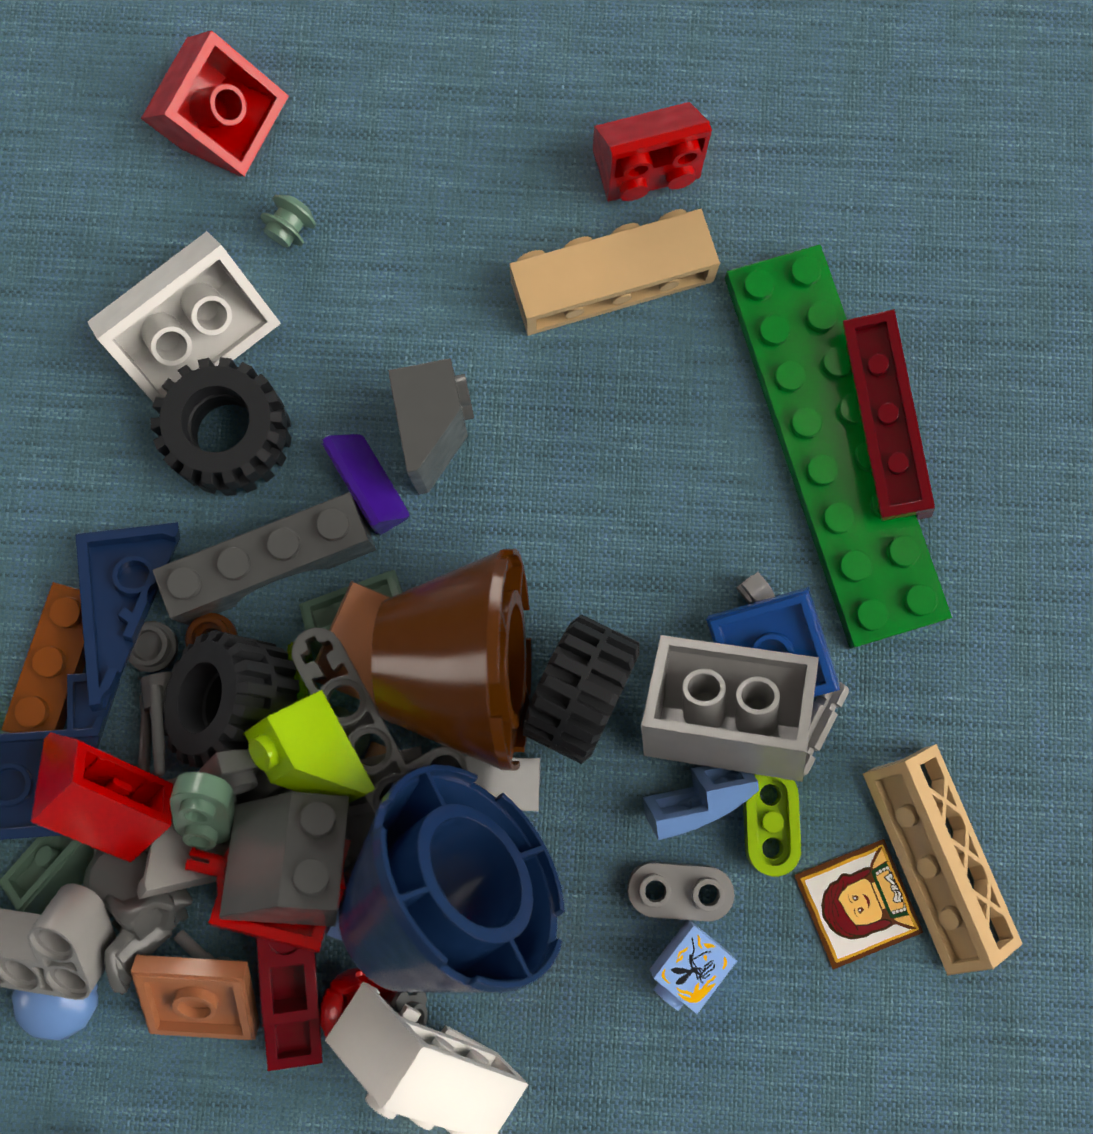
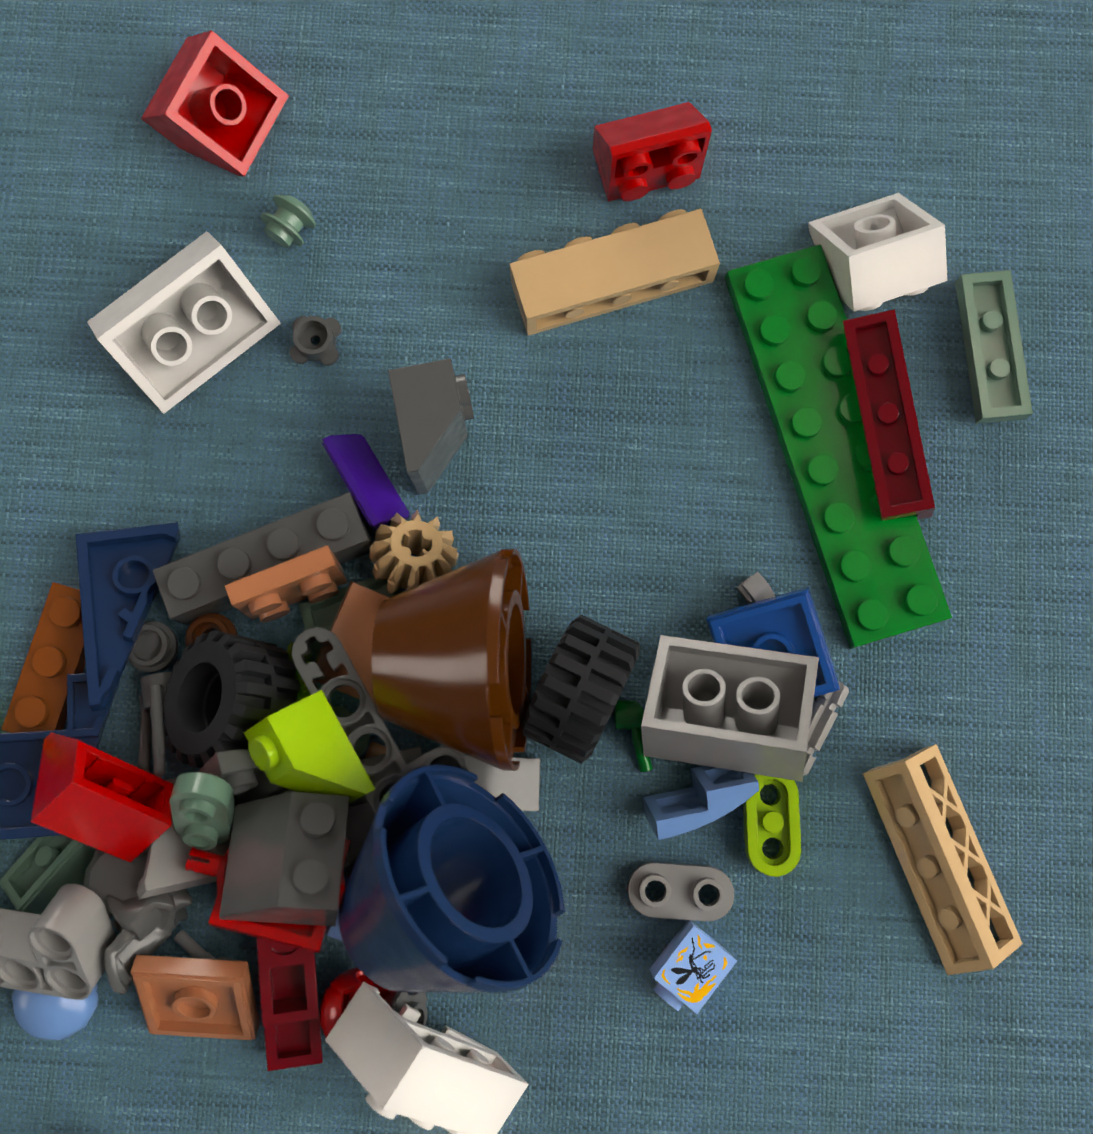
(193, 399): black tyre -> none
(272, 590): none -> nougat plate
(305, 330): none -> dark grey plate
(400, 540): none -> tan gear
(629, 716): none -> green hand
(858, 904): sticker -> none
(882, 251): none -> white slope
(993, 347): none -> sand green plate

